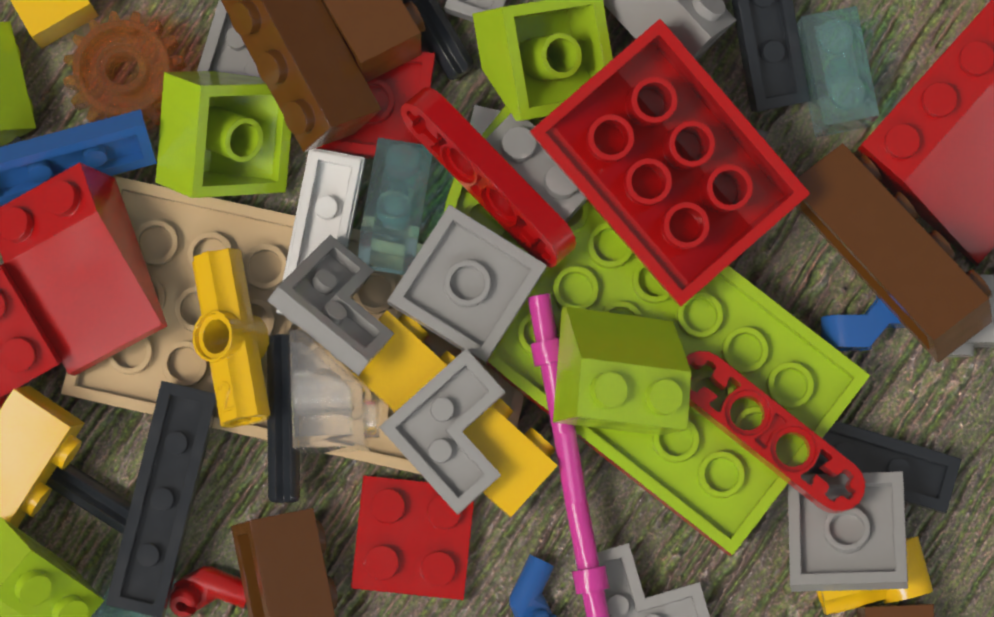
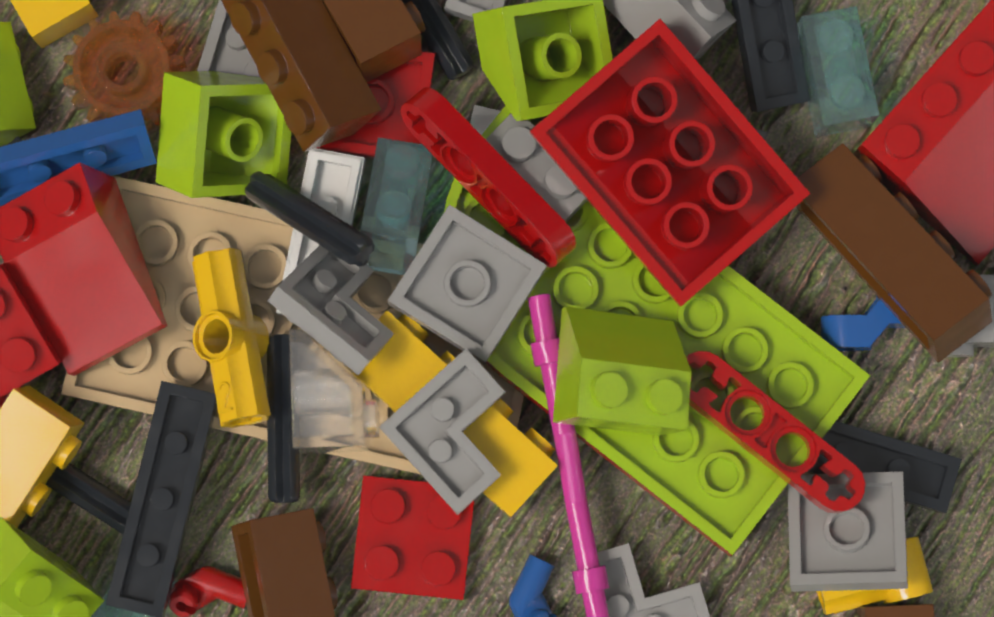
(310, 219): none -> black axle

